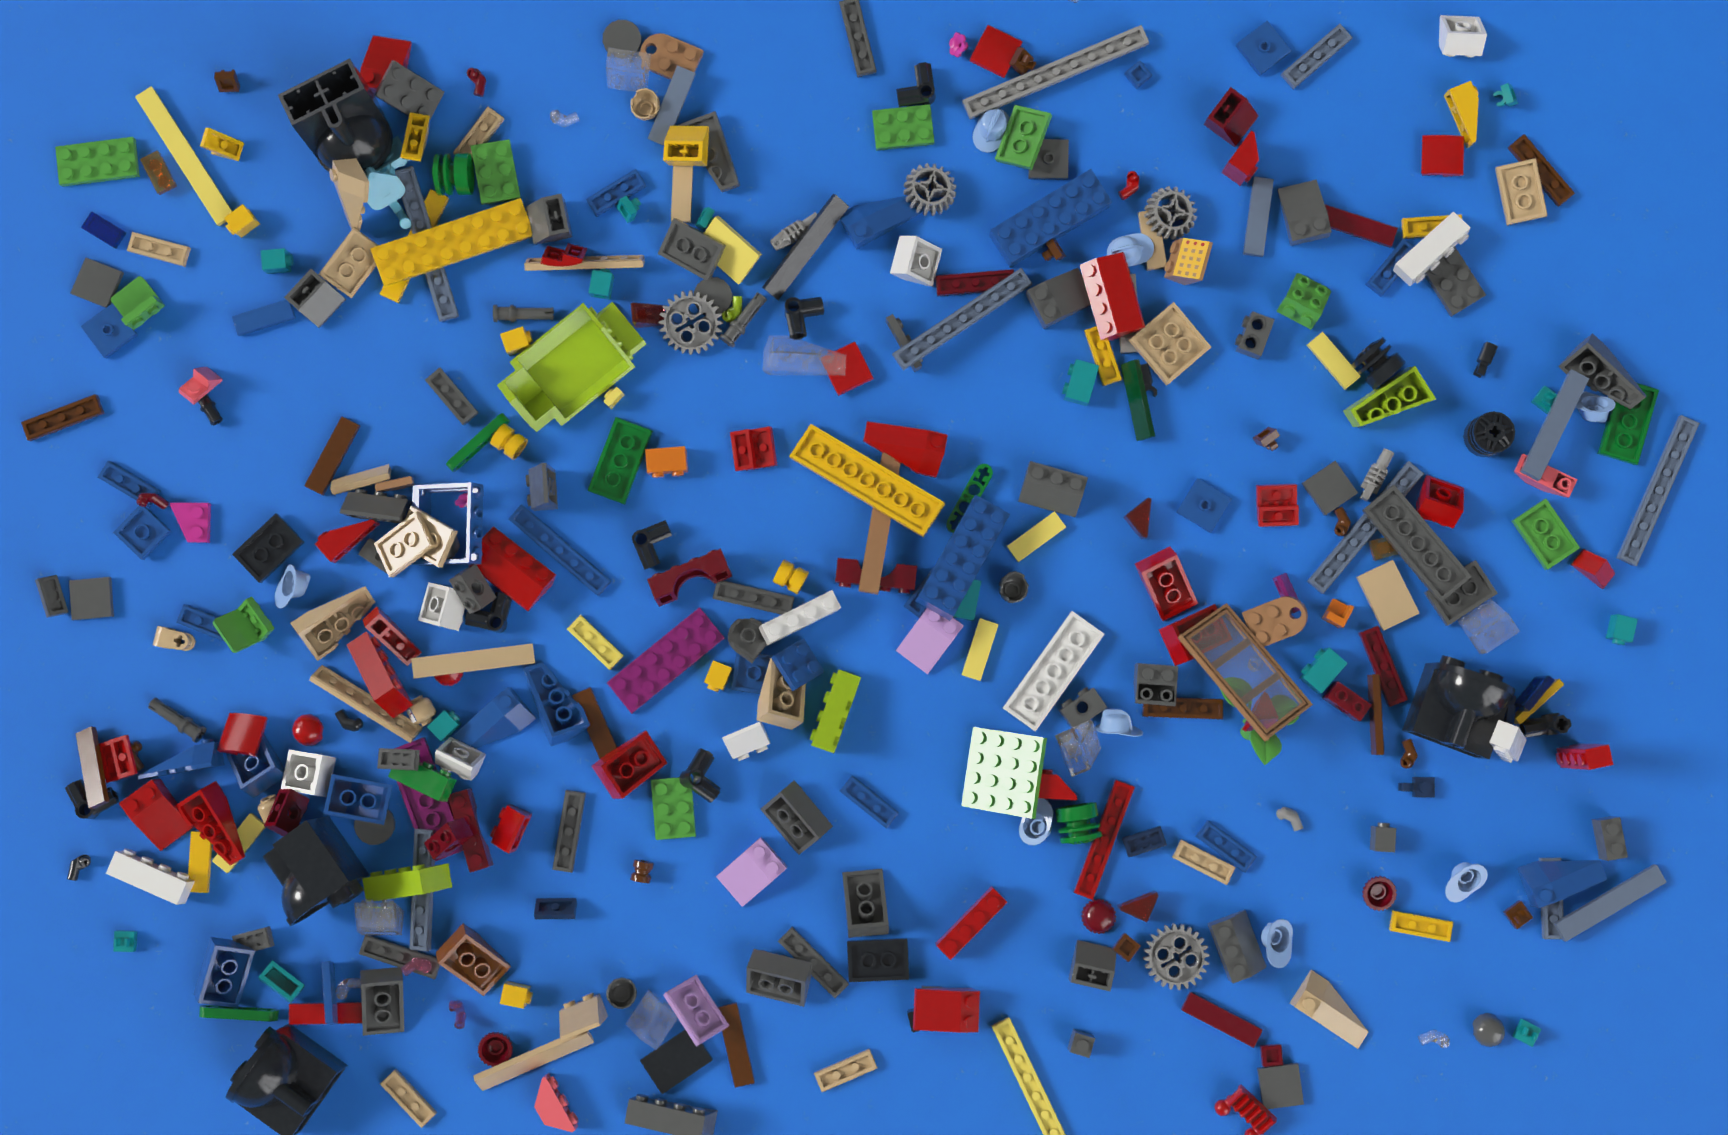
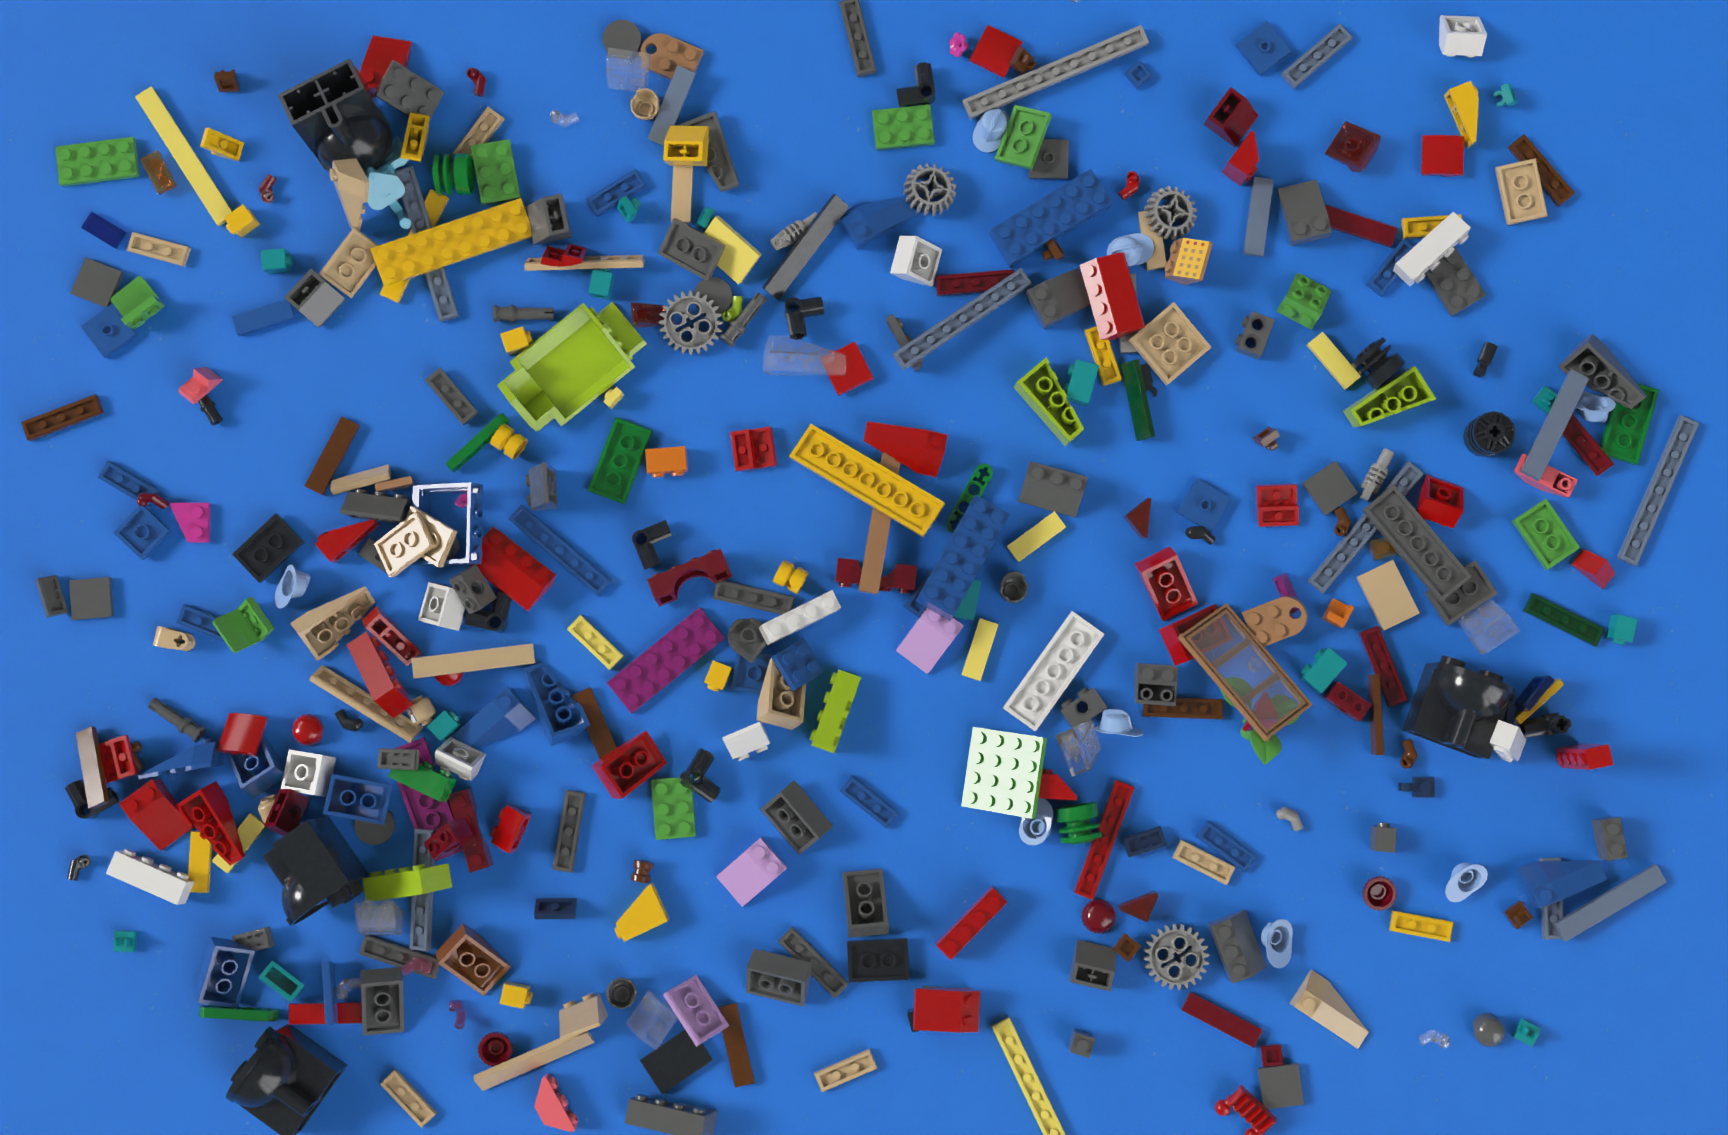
(266, 189): none -> dark red arm
(642, 915): none -> yellow slope
(1049, 402): none -> lime wedge
(1200, 532): none -> black arm
(1353, 147): none -> clear red slope
(1563, 620): none -> dark green tile
(1586, 446): none -> dark red tile

